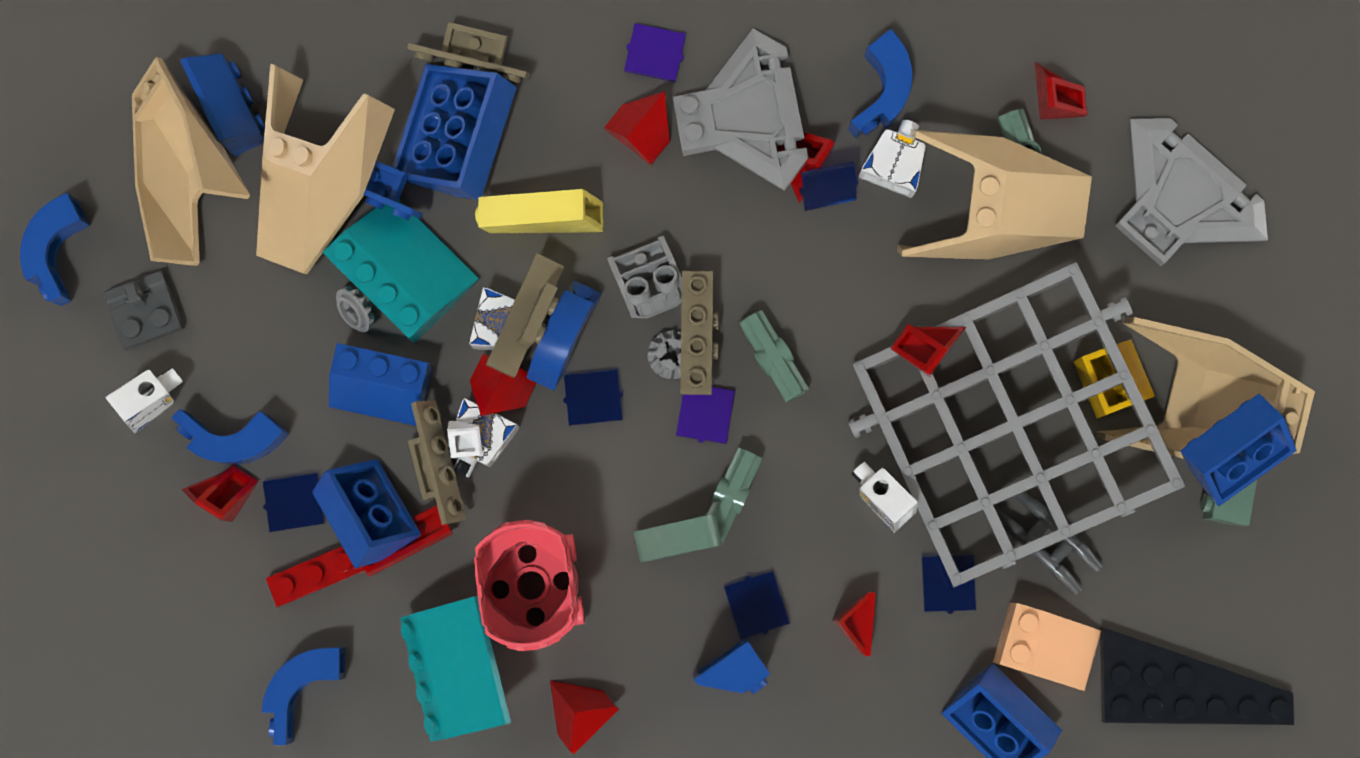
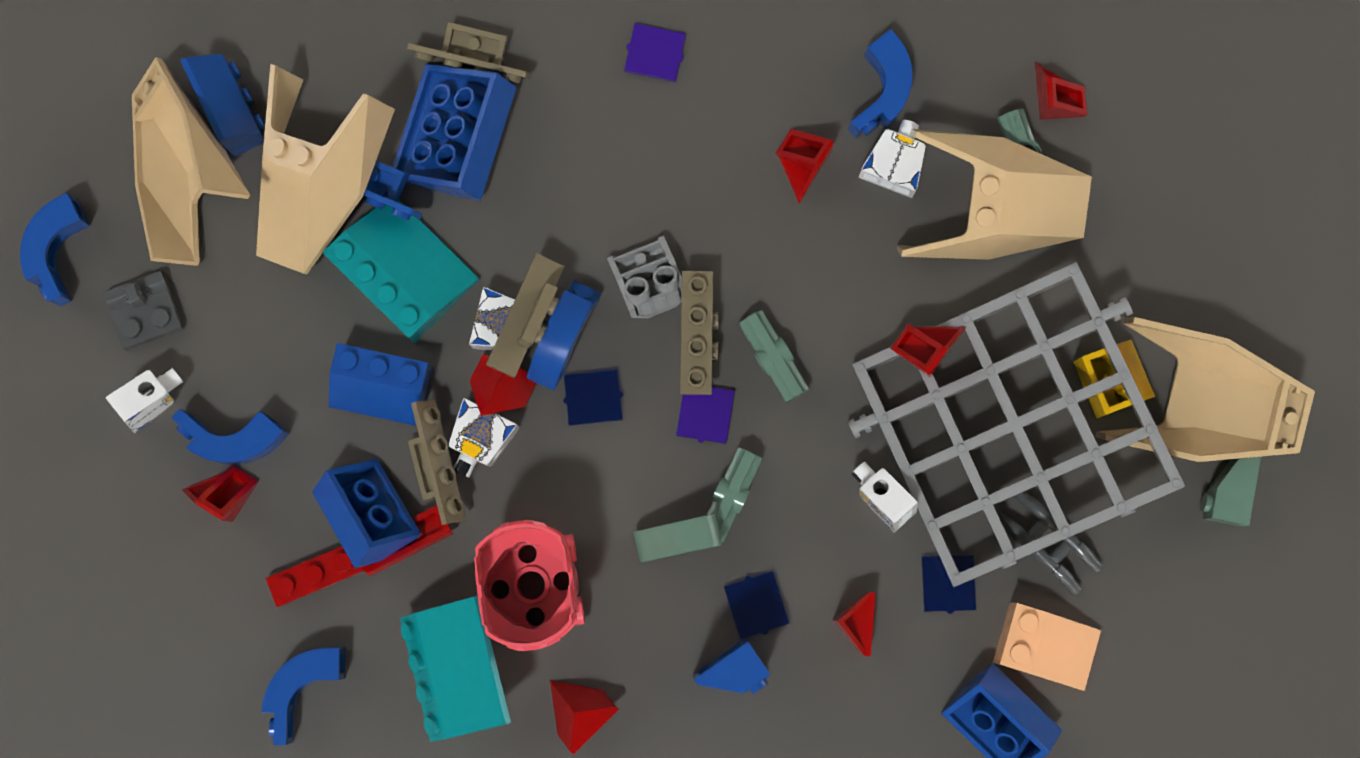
(292, 503): clear blue piece -> none
(354, 309): light grey gear -> none
(464, 439): white slope -> none
(541, 212): light yellow slope -> none
(642, 126): red slope -> none
(657, 350): light grey gear -> none
(747, 113): light grey plate -> none
(829, 185): clear blue piece -> none
(1169, 688): black wing -> none
(1184, 195): light grey plate -> none
(1239, 449): blue slope -> none

